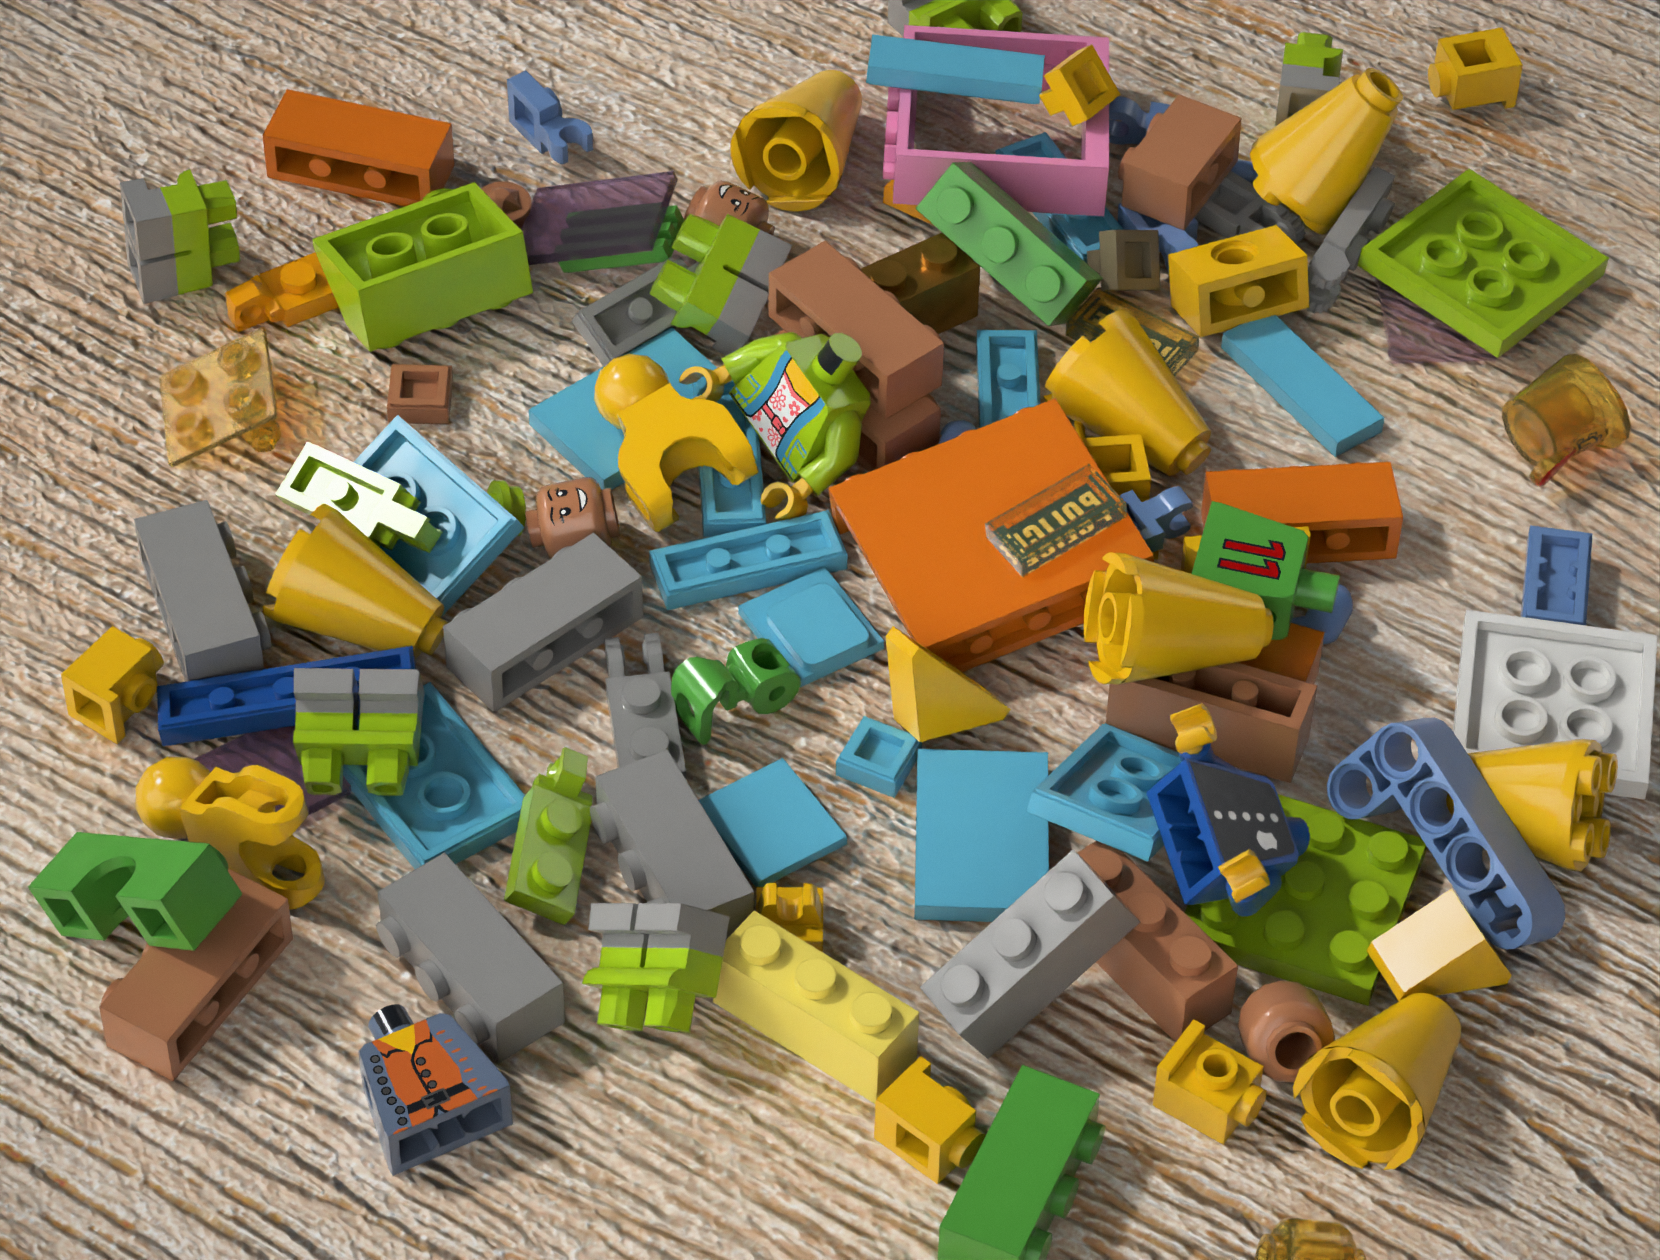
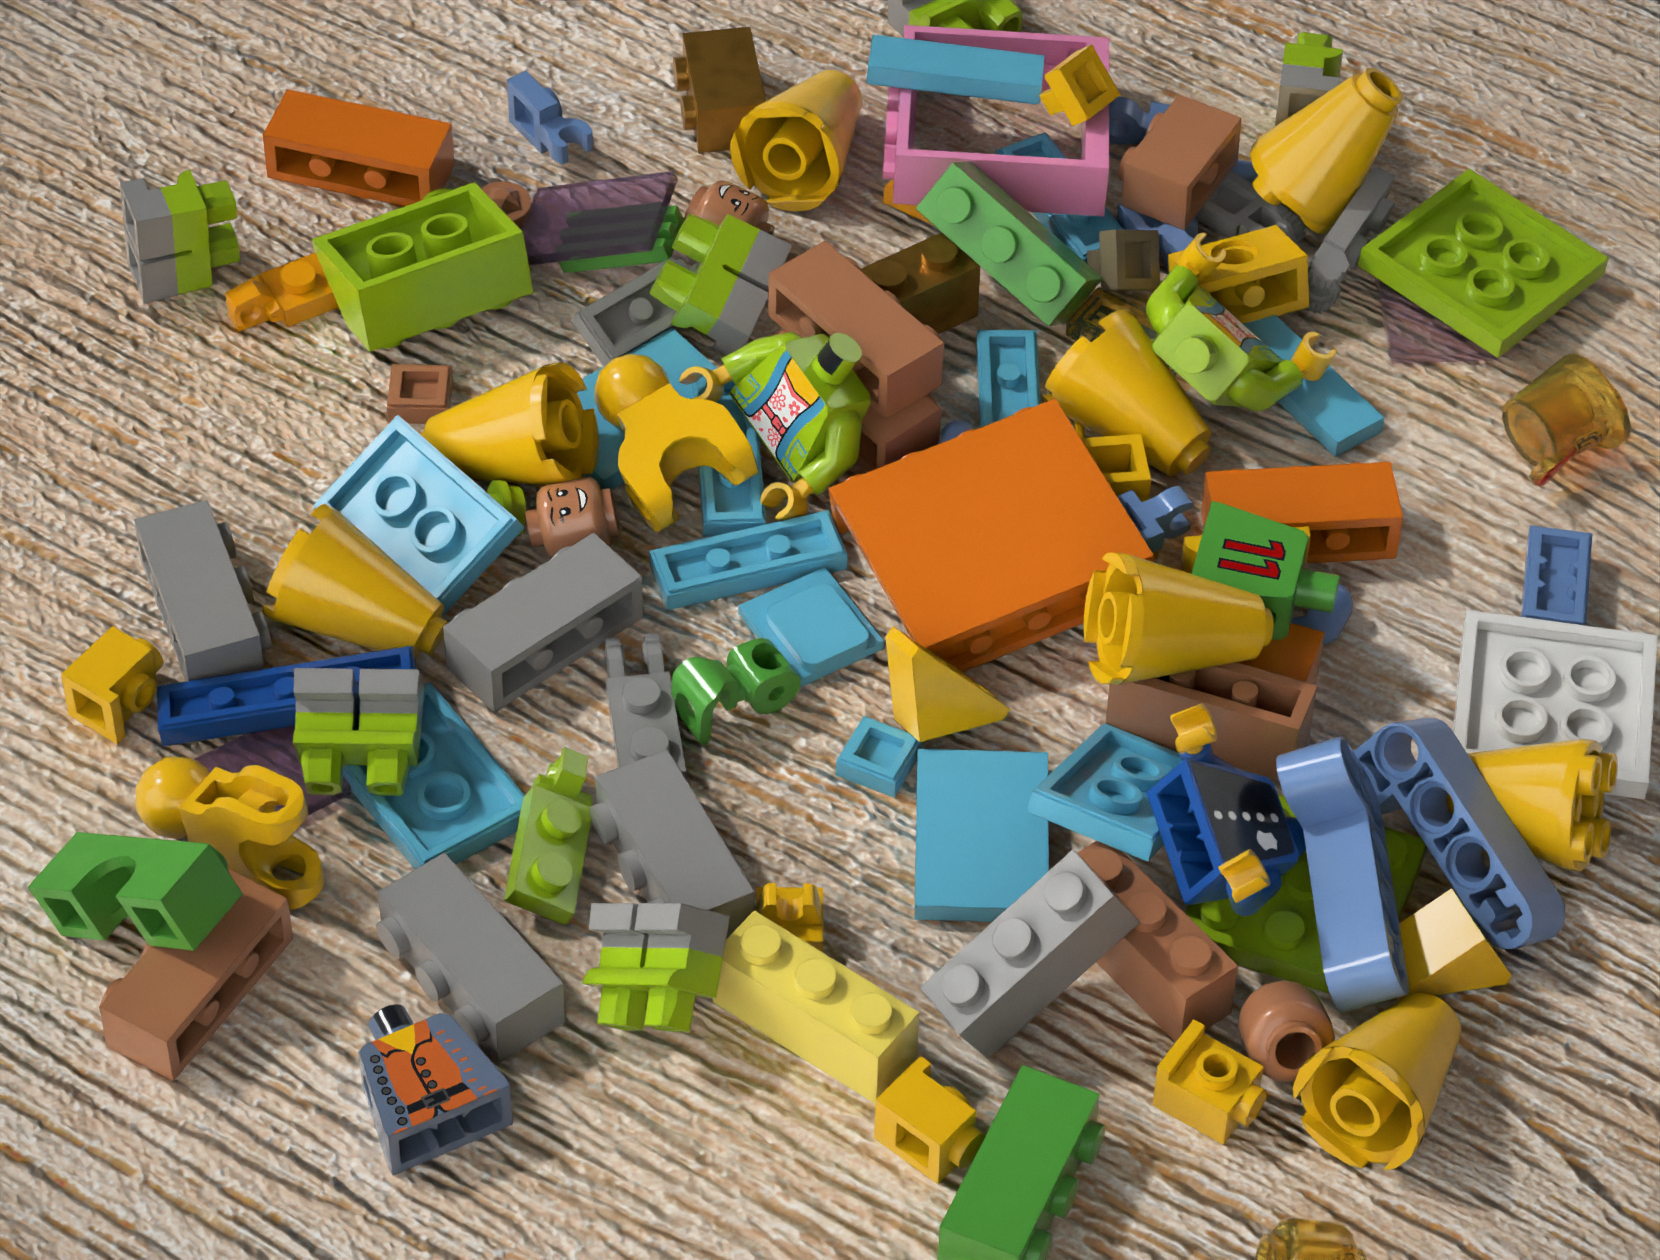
(220, 399): clear yellow hinge -> none
(365, 498): hinge -> none
(521, 430): none -> yellow cone
(720, 83): none -> pearl gold brick
(772, 823): medium azure piece -> none
(1055, 520): clear yellow tile -> none
(1215, 348): none -> lime torso
(1347, 873): none -> medium blue beam
(1476, 69): yellow brick -> none

